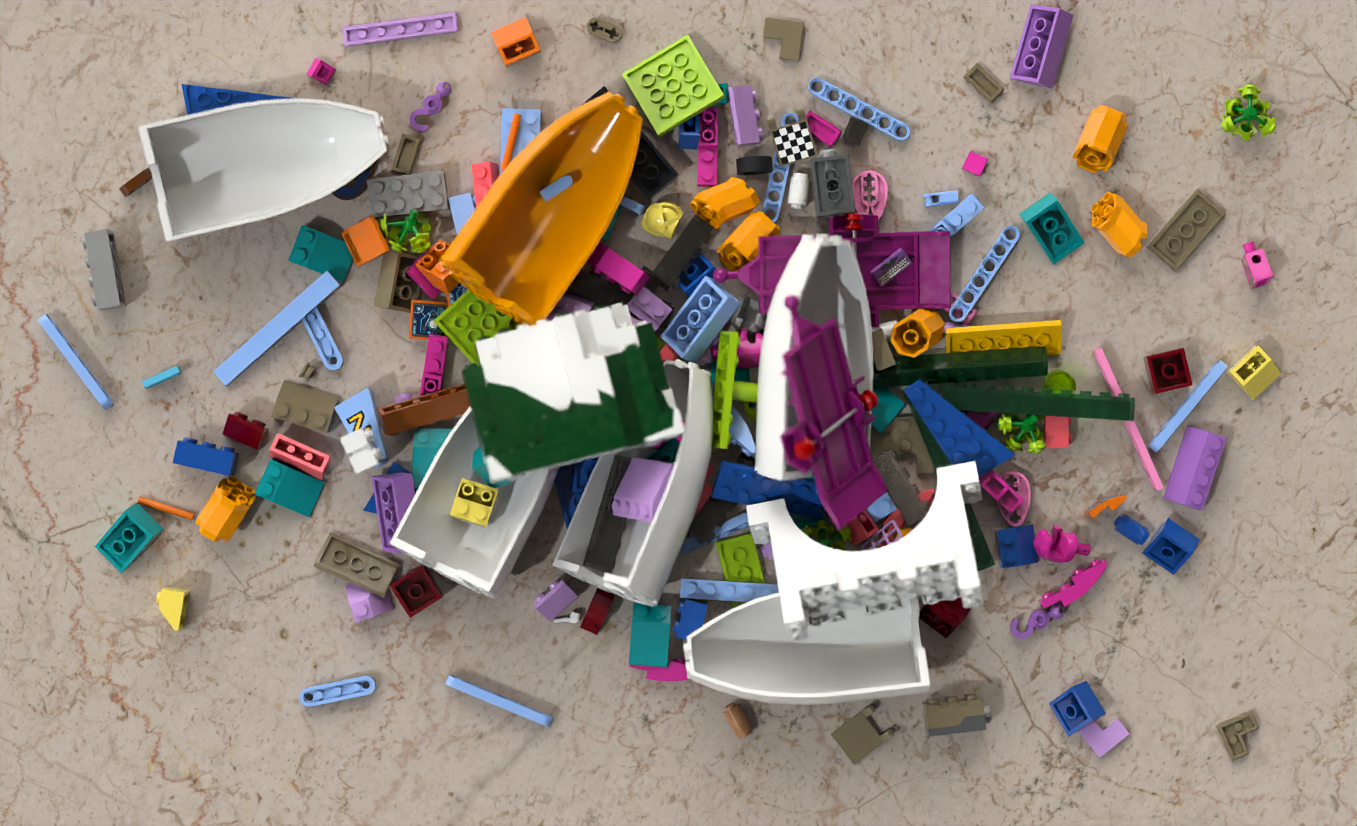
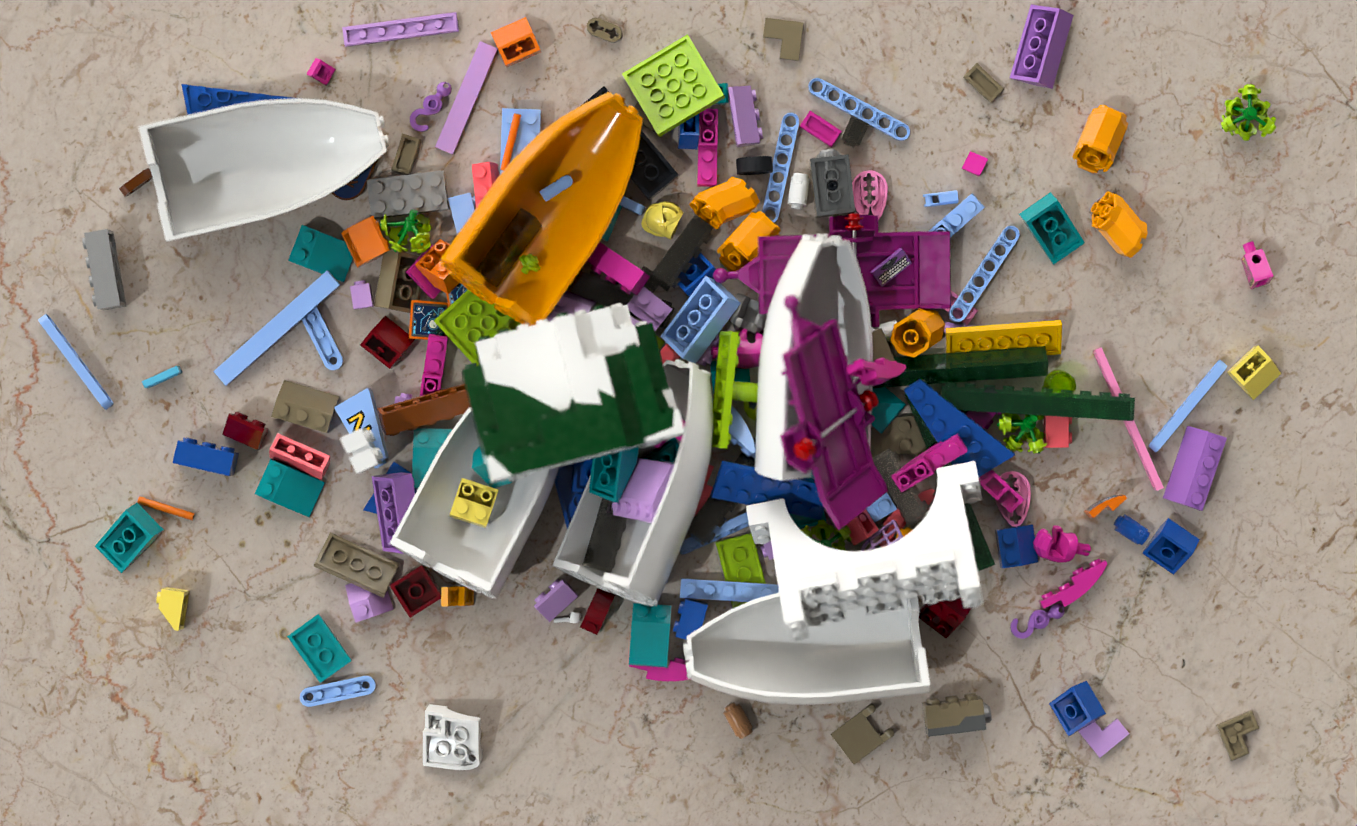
(225, 509): light orange brick -> none
(307, 371): dark tan bush -> none
(319, 648): none -> teal plate
(361, 295): none -> lavender brick
(387, 342): none -> dark red slope
(451, 739): none -> white slope
(457, 596): none -> light orange slope
(466, 97): none -> lavender tile
(499, 700): light blue beam -> none
(509, 247): none -> clear smoke brick
(529, 263): none -> lime plant
(611, 473): none -> teal slope
(792, 141): flag -> none
(875, 372): none -> dark pink slope
(928, 461): none -> dark pink slope
(1168, 371): dark red brick -> none
(1186, 230): dark tan tile -> none

